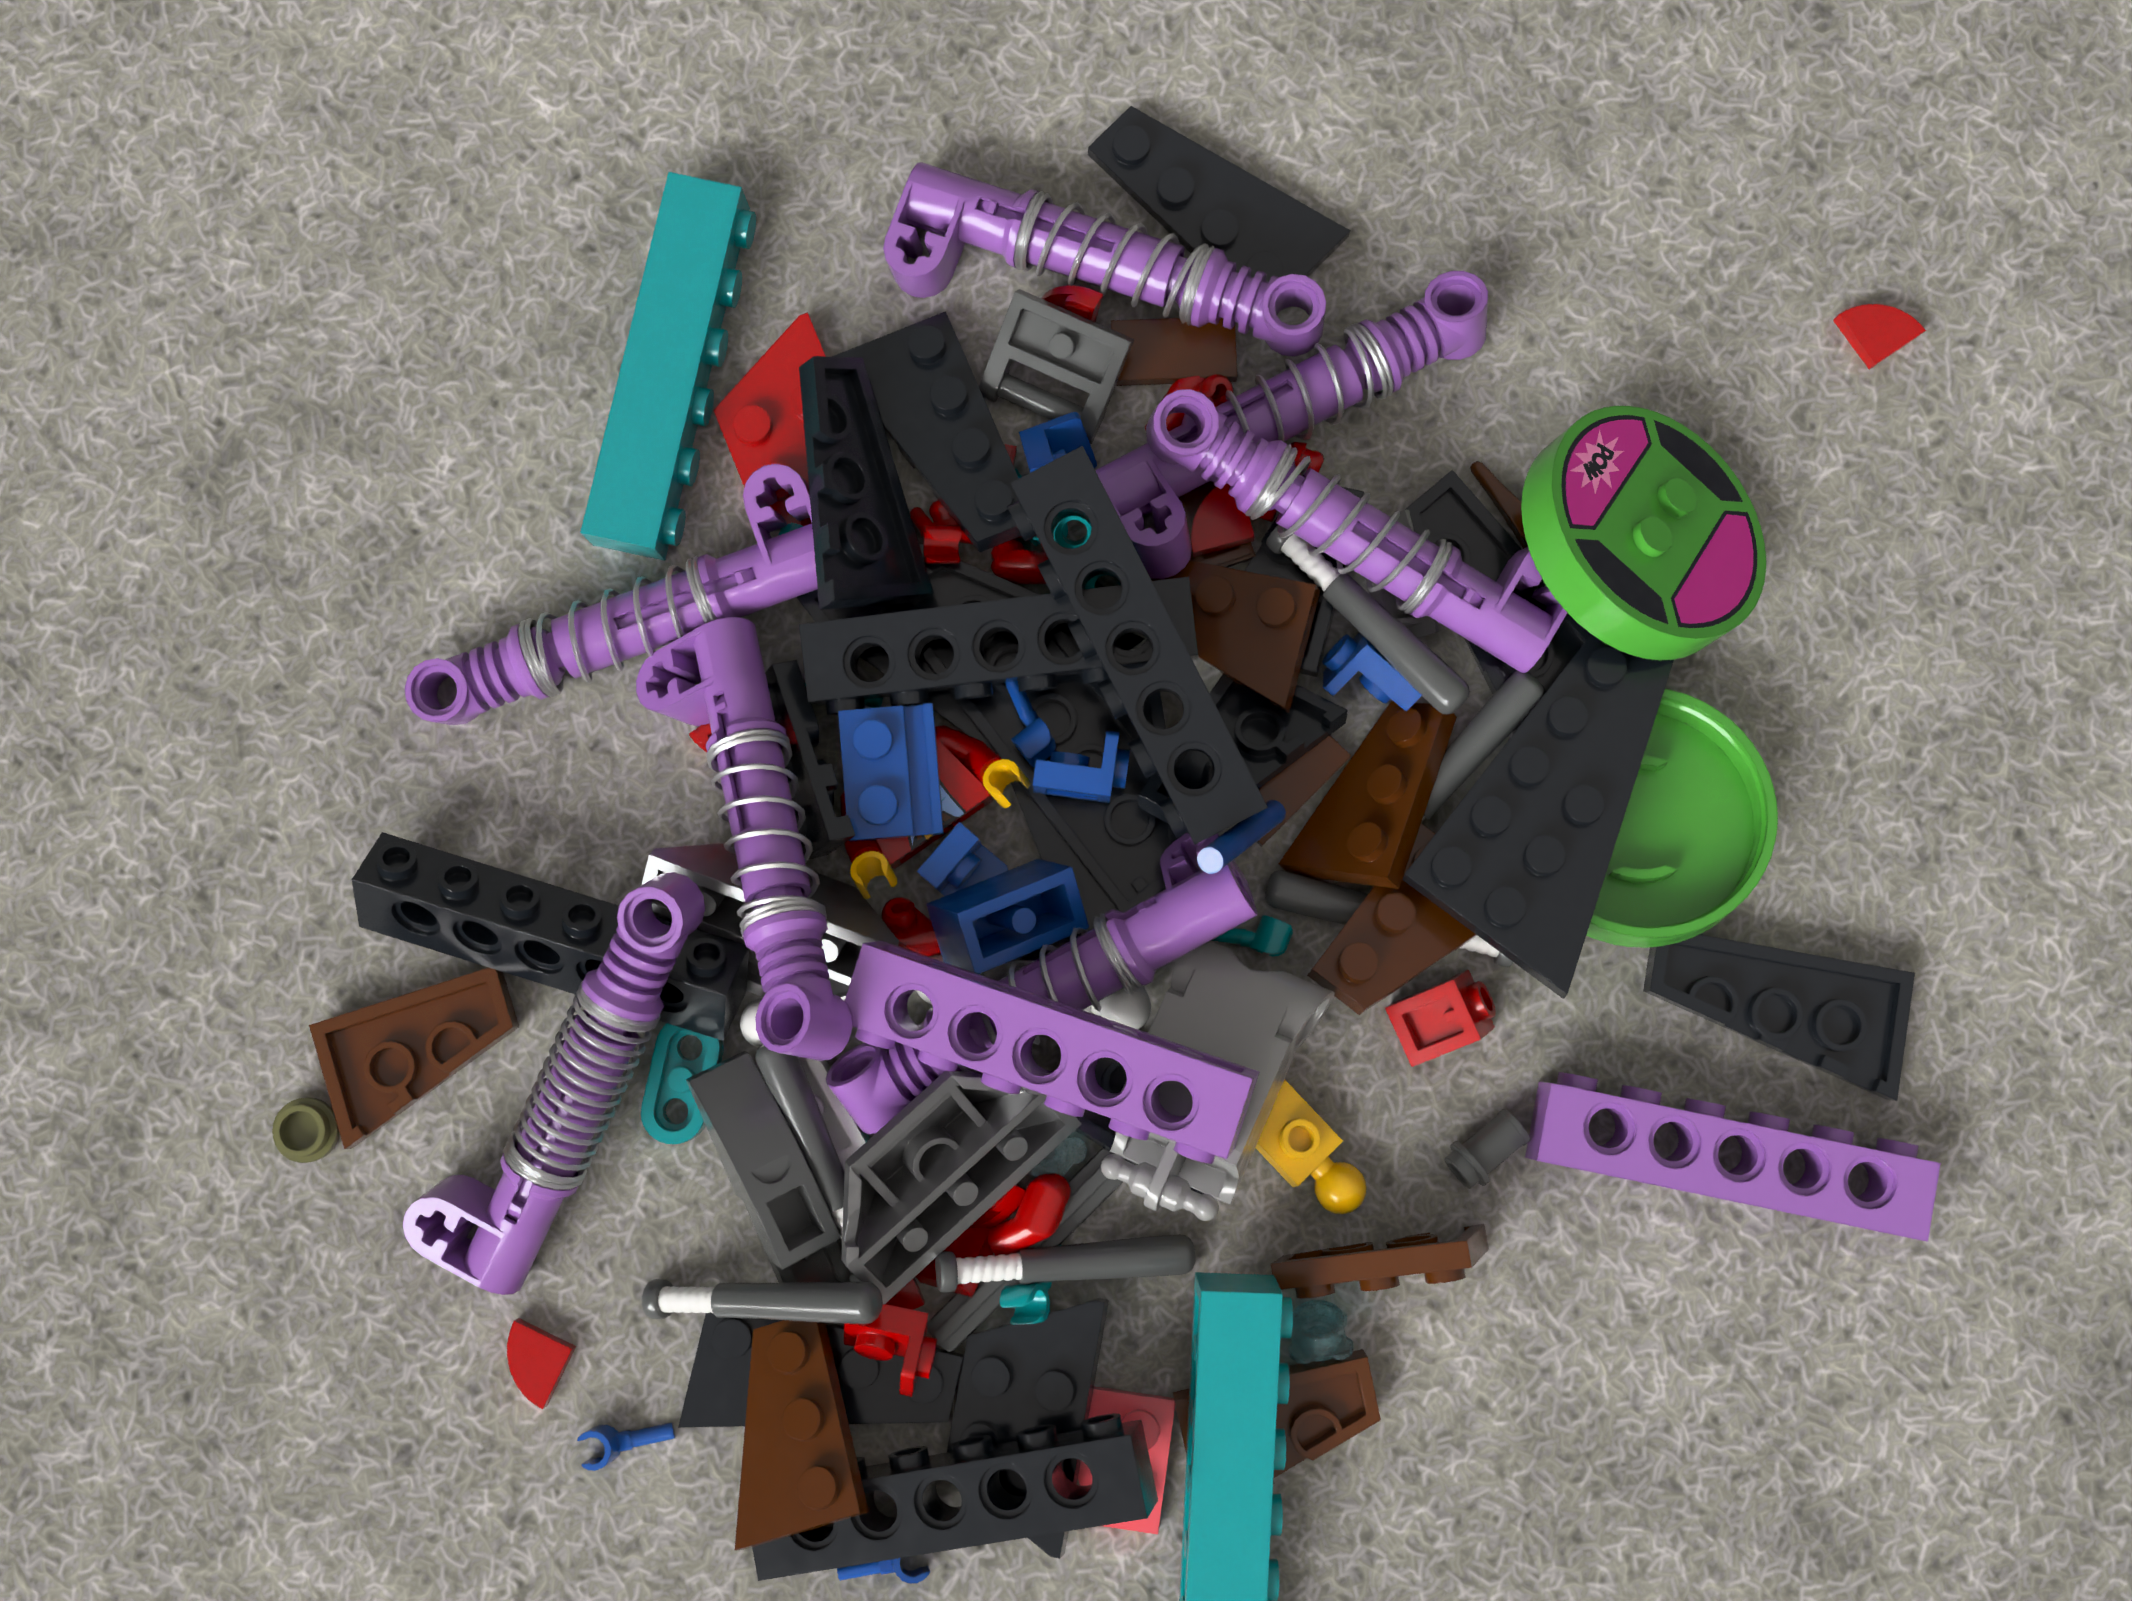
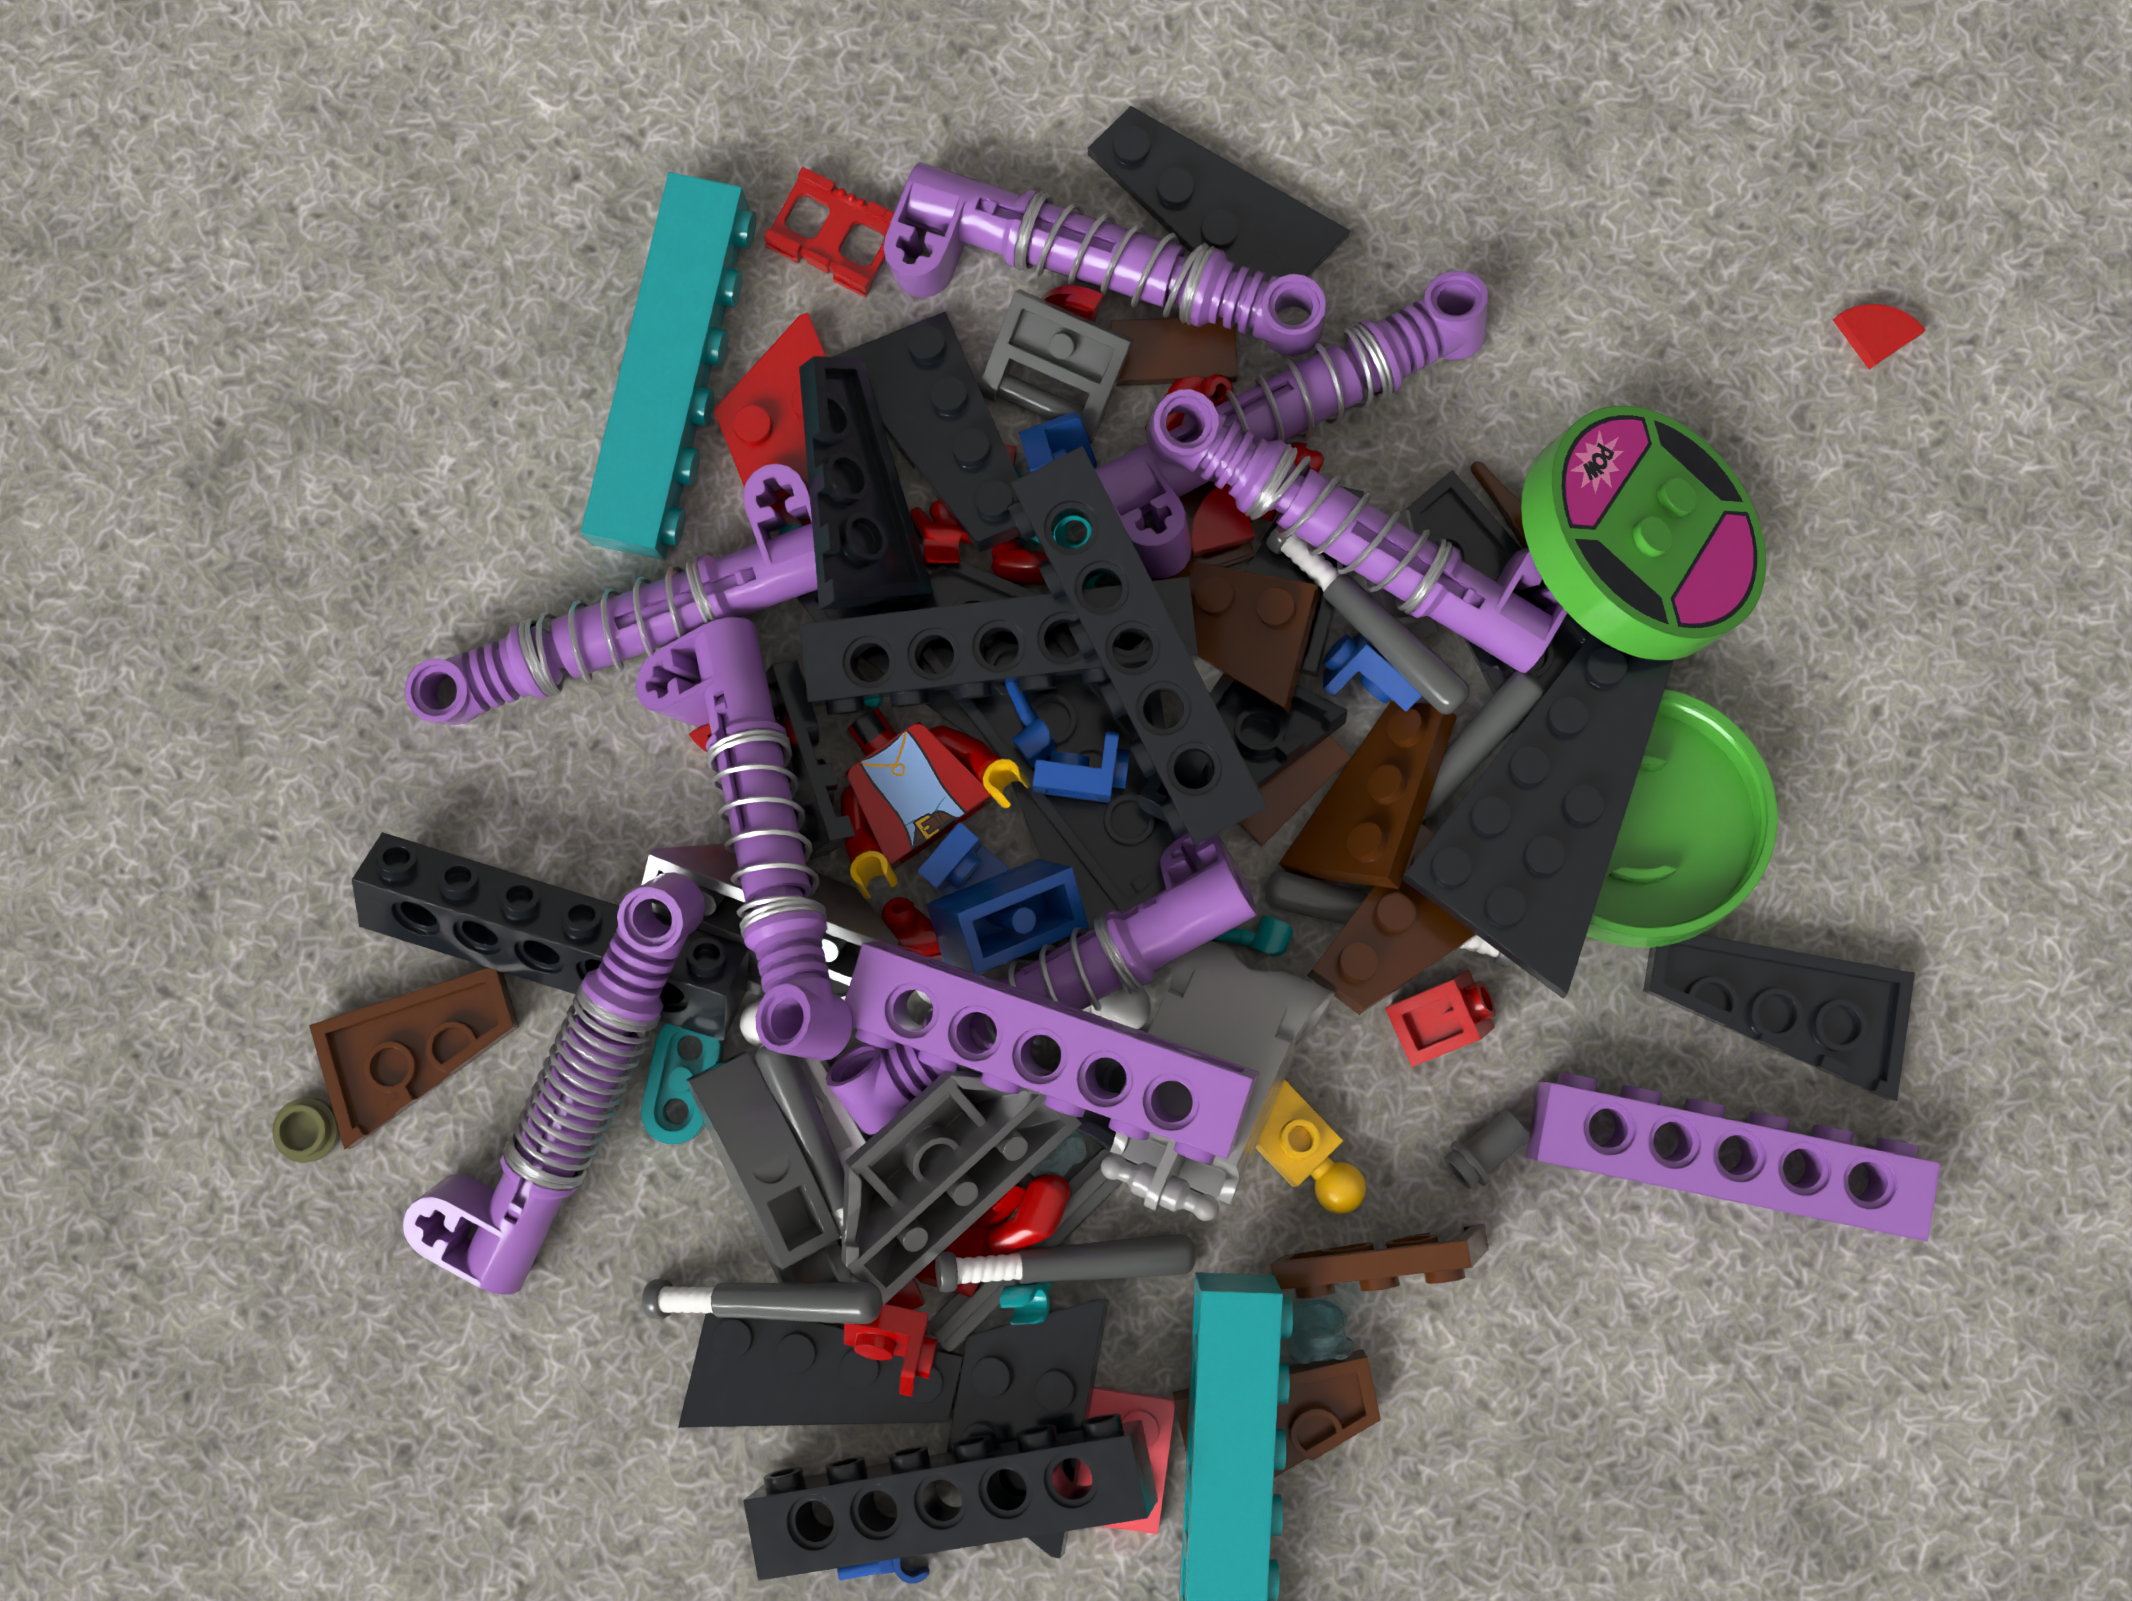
(536, 1361): red tile -> none
(617, 1442): blue hand -> none
(796, 1438): reddish brown wing -> none
(825, 248): none -> red piece
(891, 772): blue plate -> none
(1240, 838): blue bar -> none

